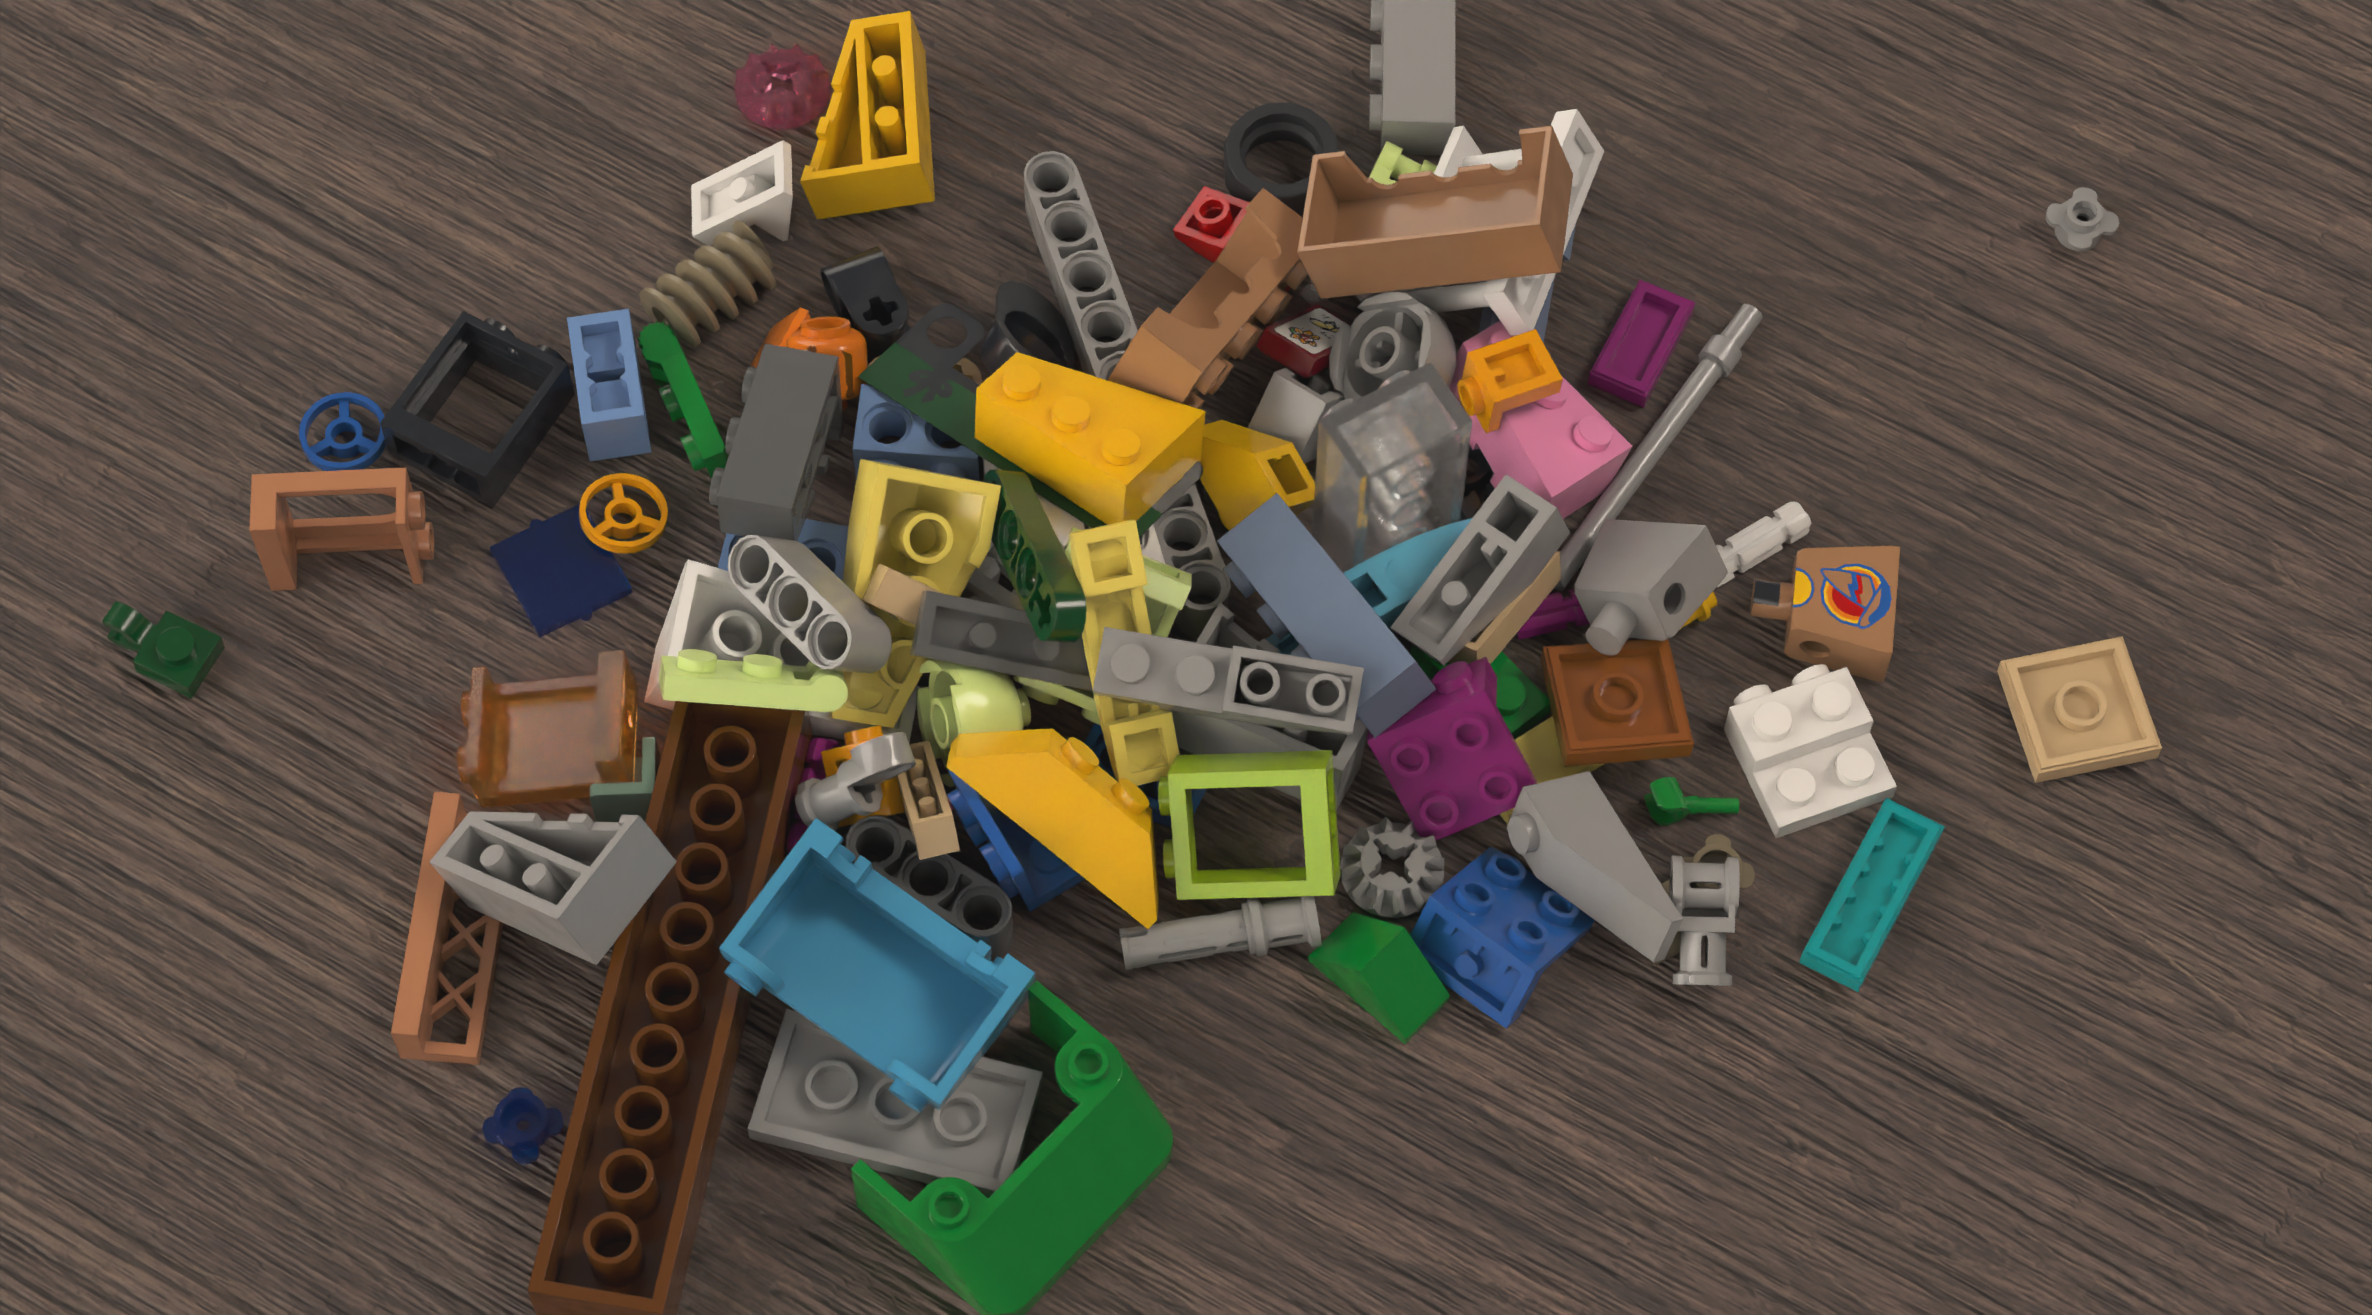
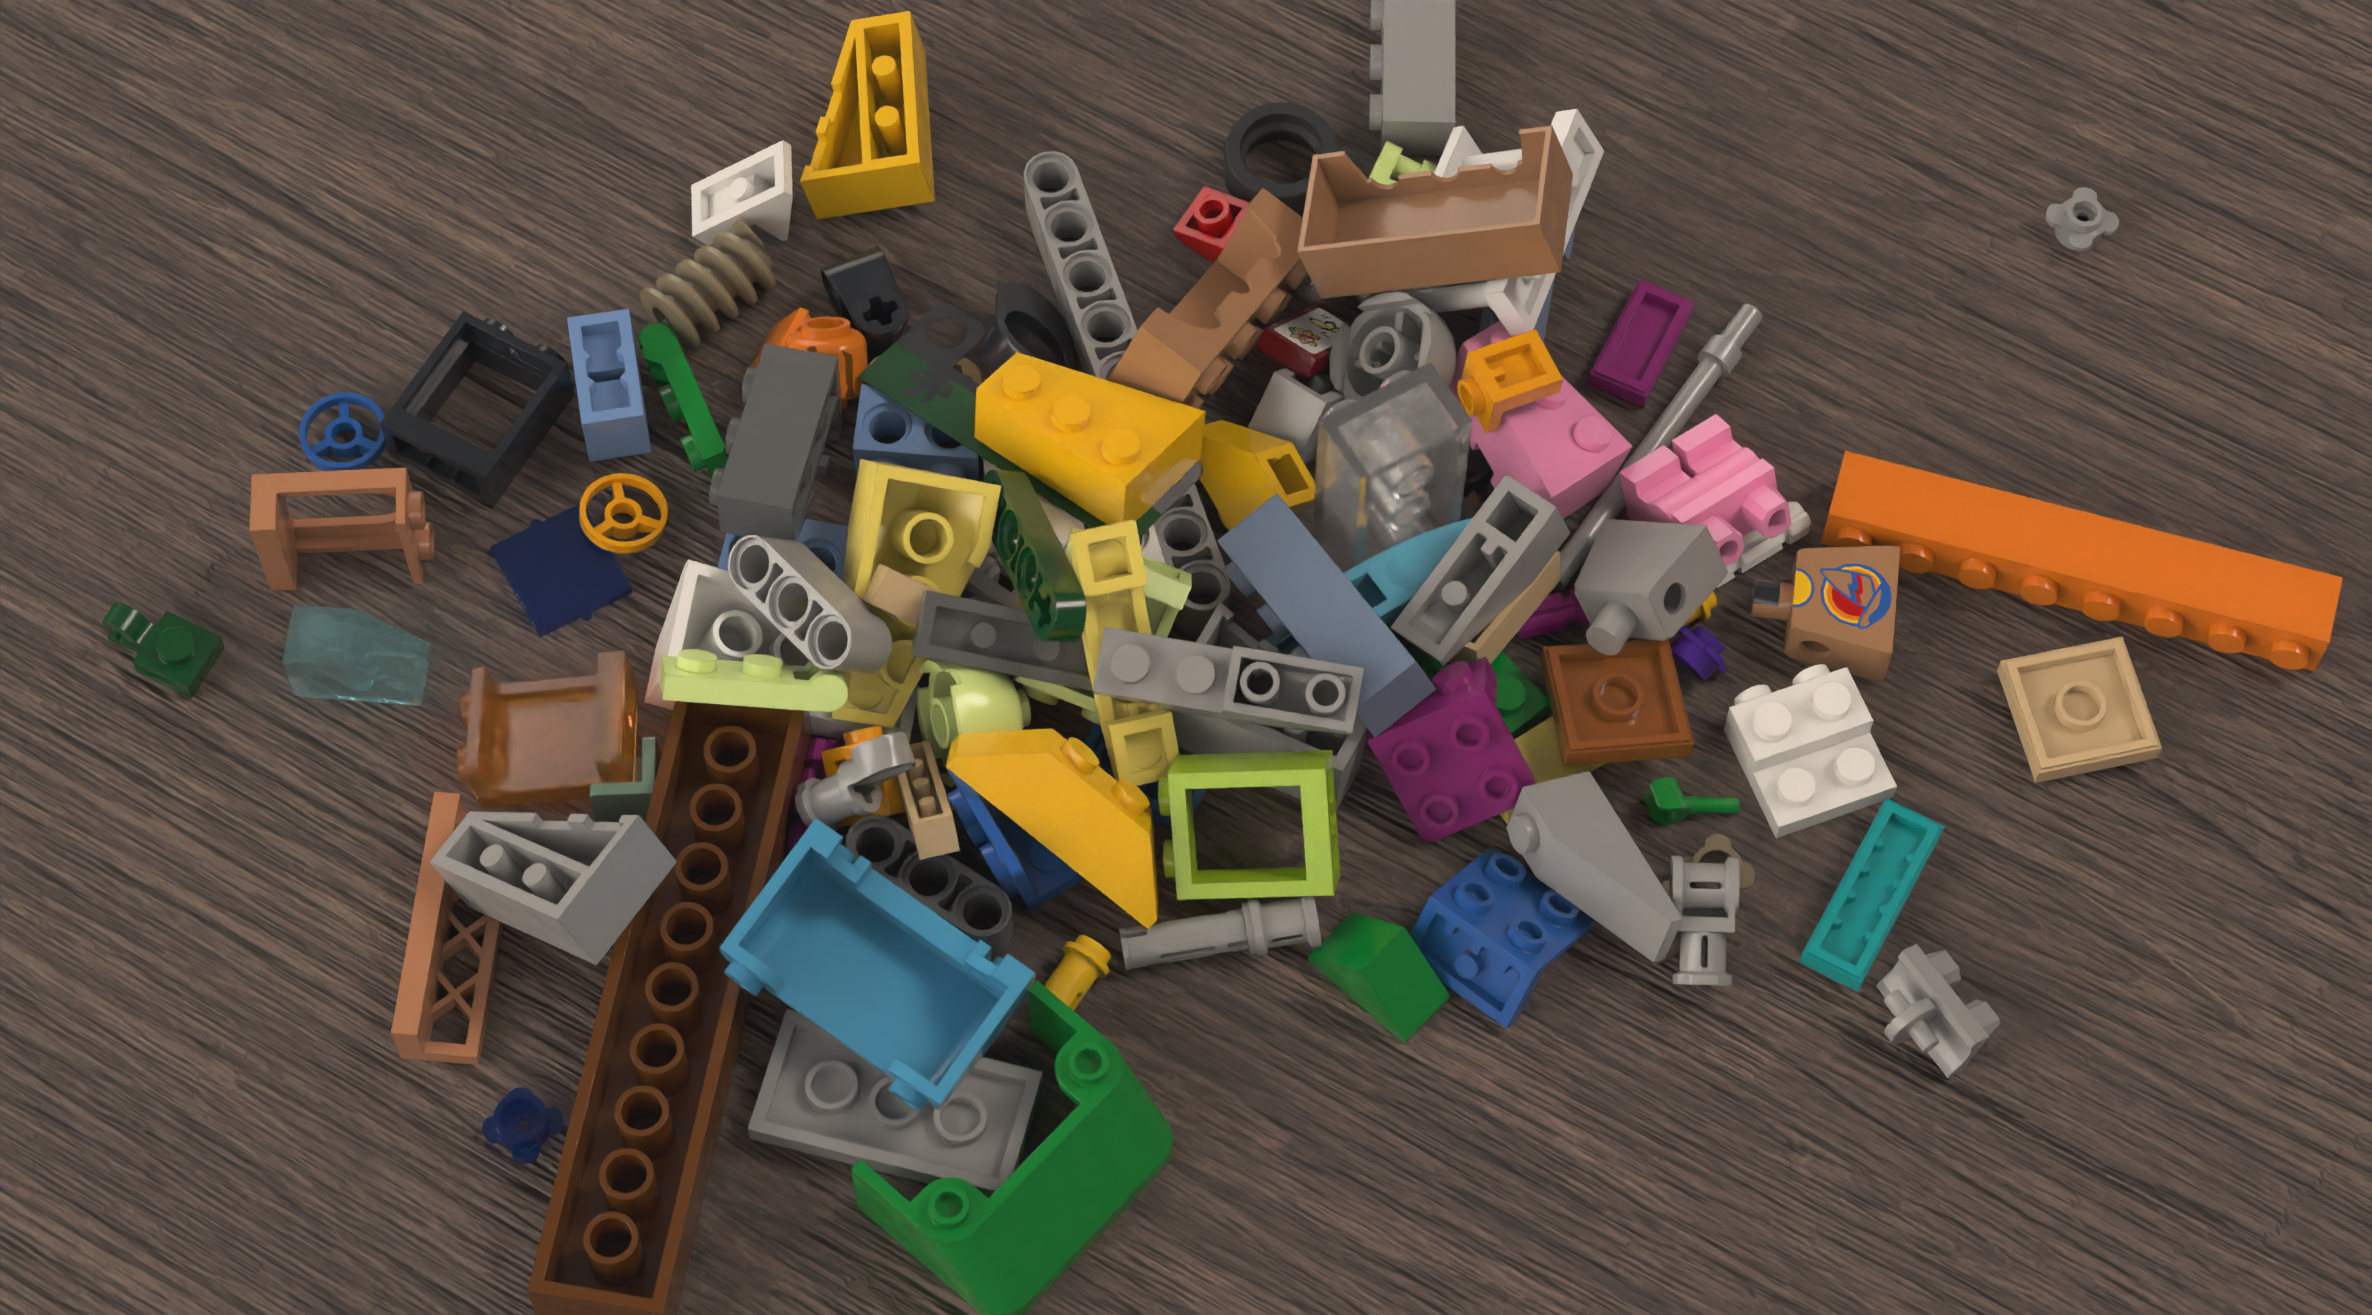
(353, 657): none -> clear light blue slope
(781, 107): clear pink gear -> none
(1078, 970): none -> yellow pin
(1387, 893): light grey gear -> none
(1698, 652): none -> dark purple plate
(1707, 484): none -> bright pink hips
(1931, 1012): none -> light grey hips
(2085, 562): none -> orange brick

